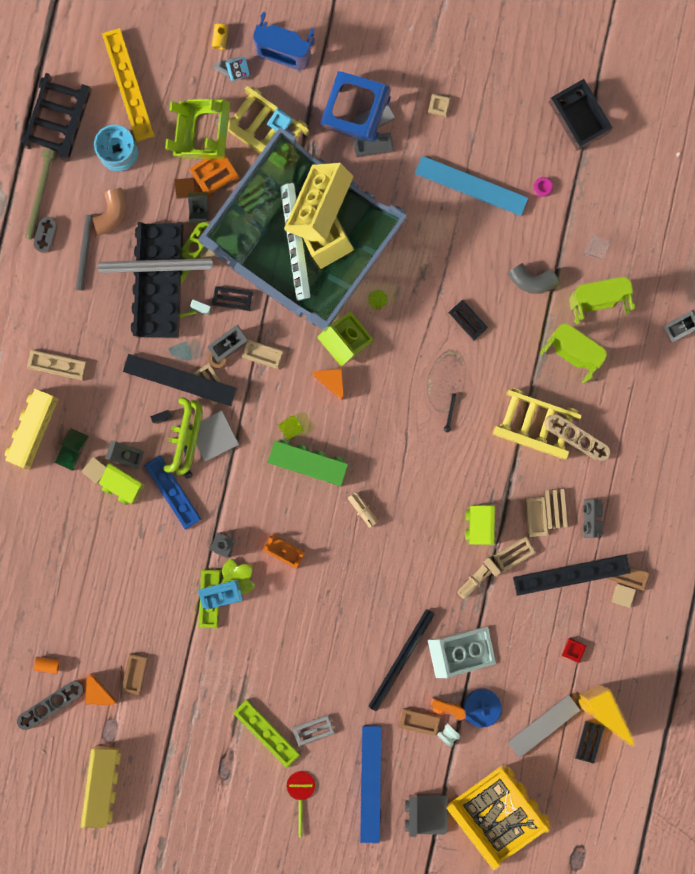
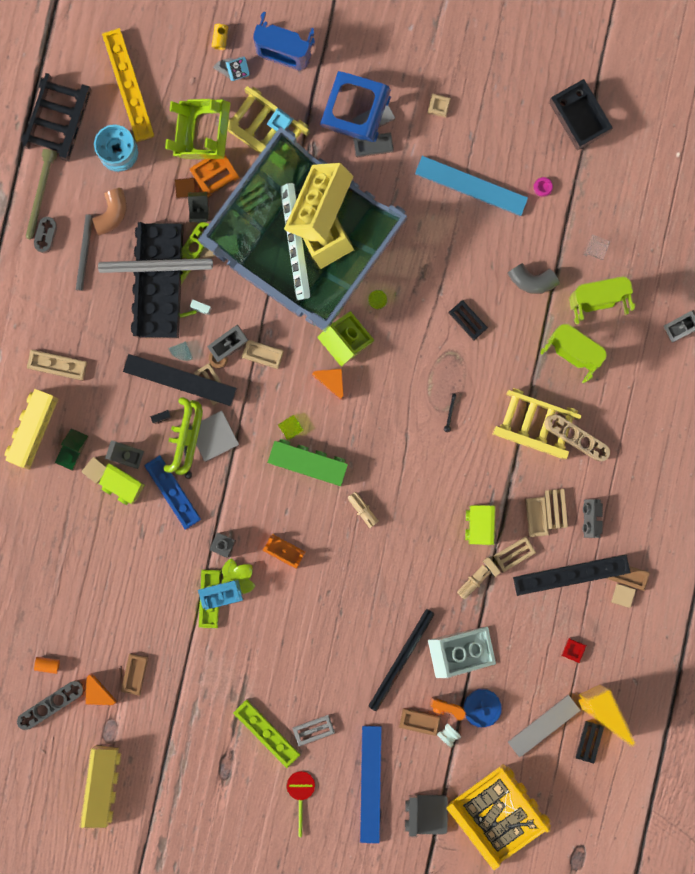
(232, 306): black tile -> none

